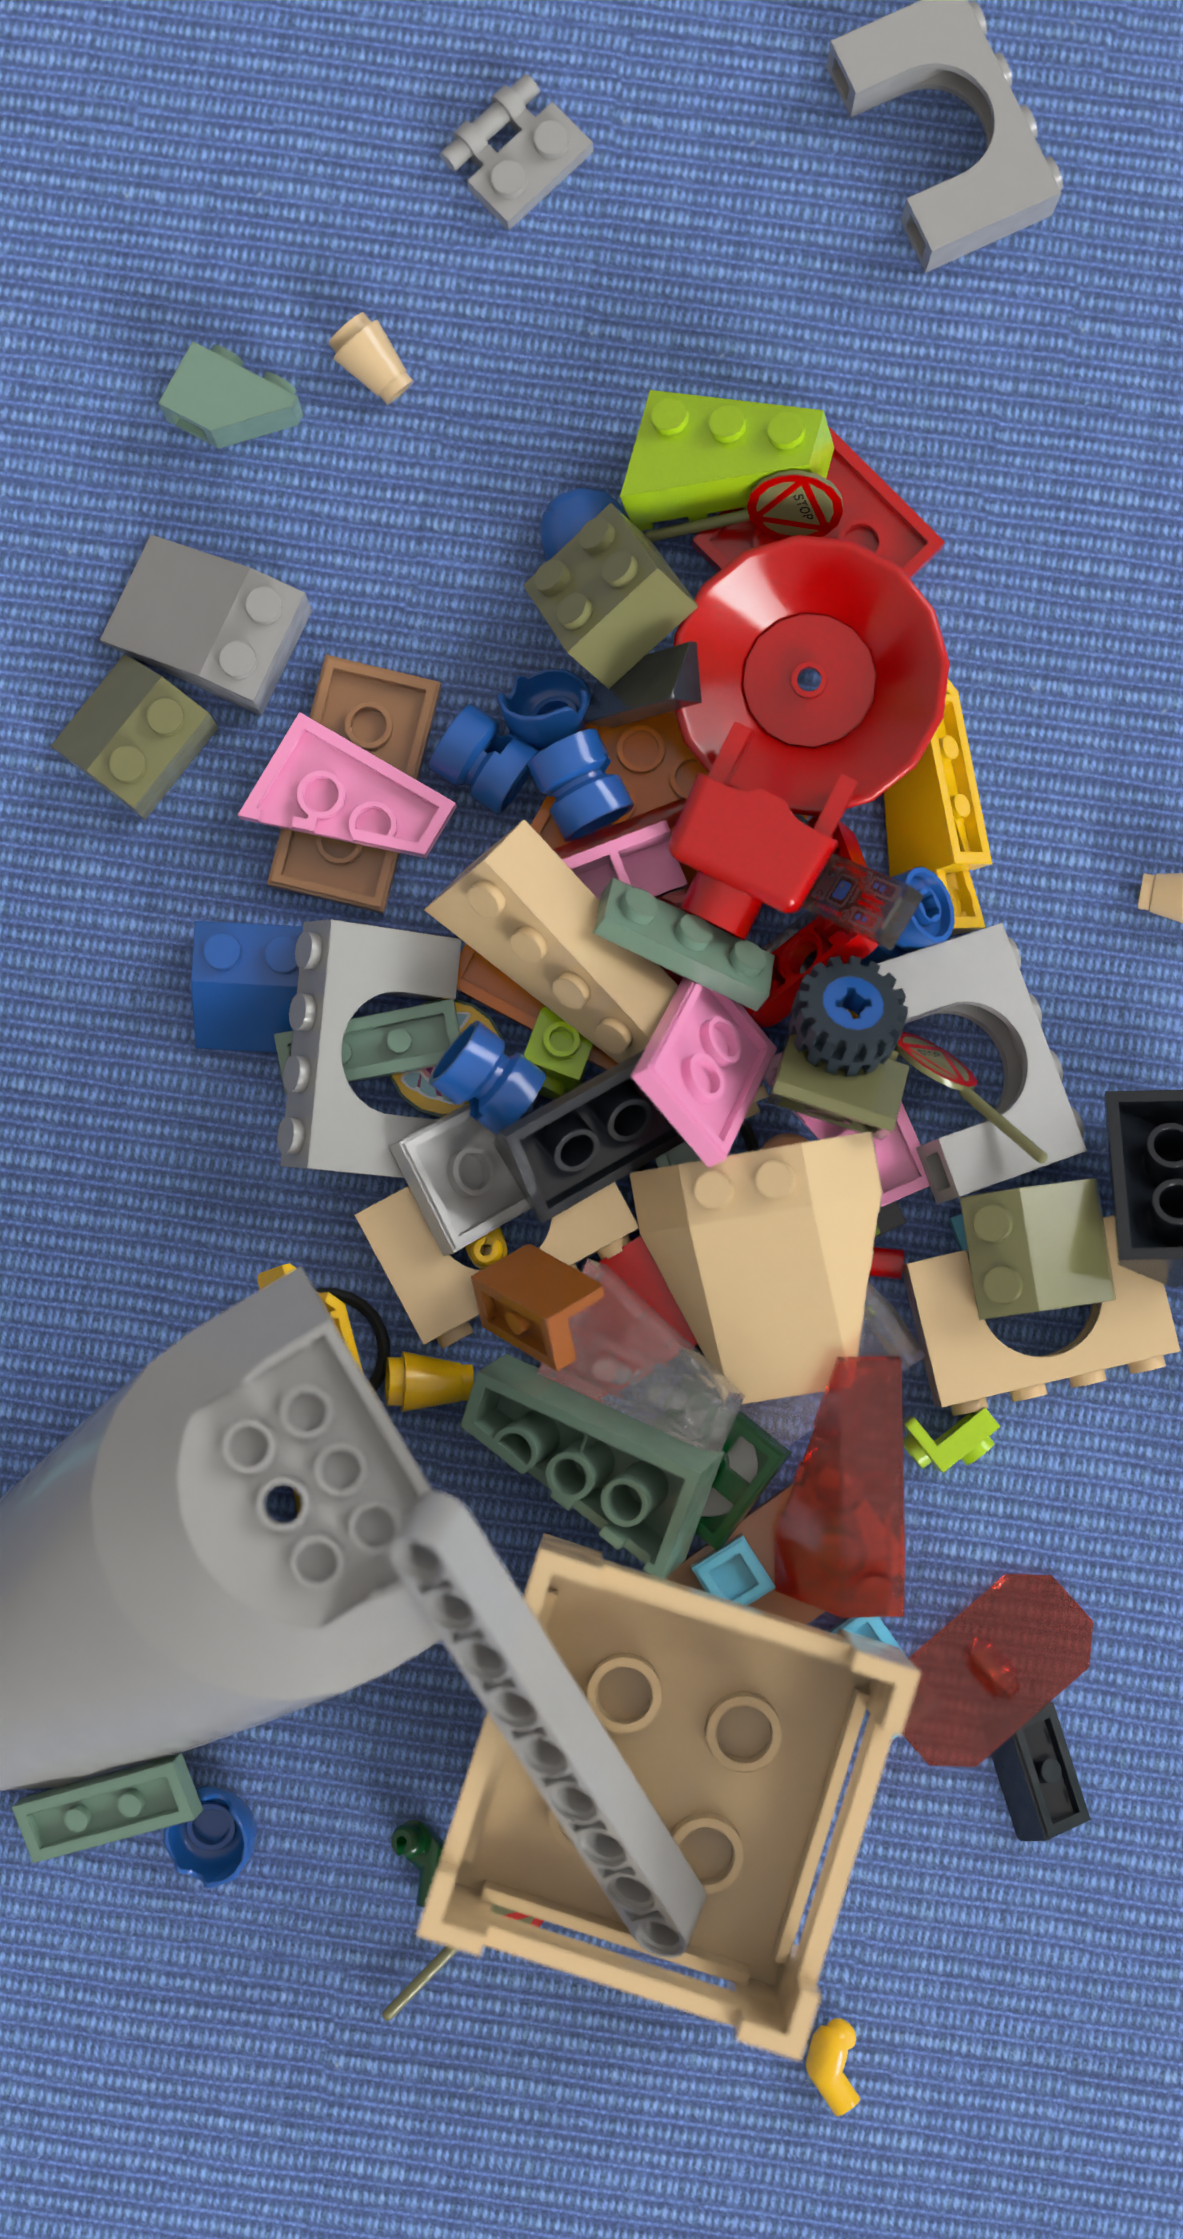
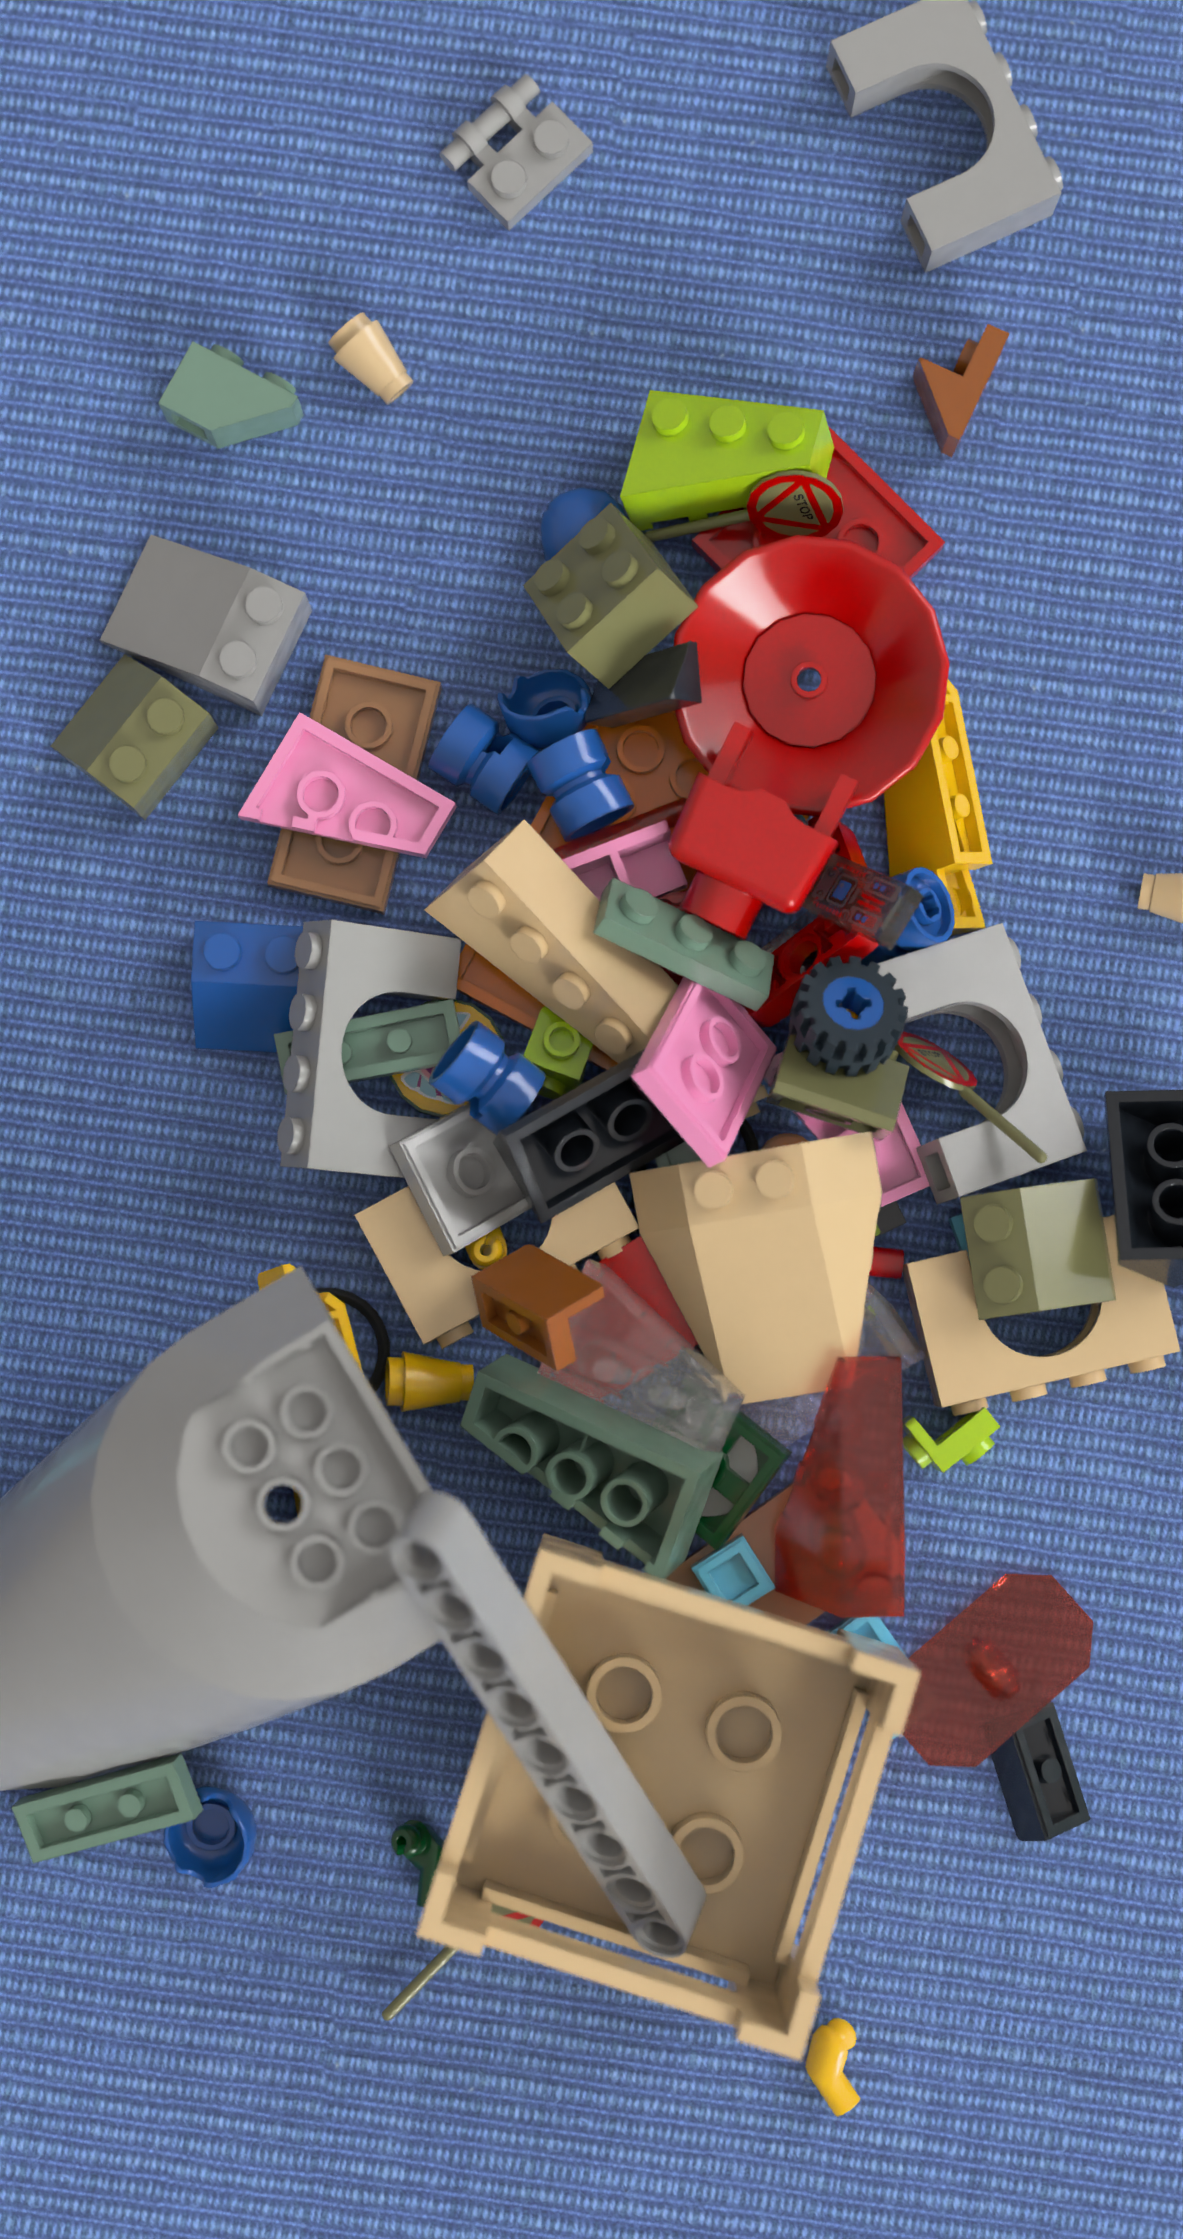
(952, 397): none -> dark orange slope

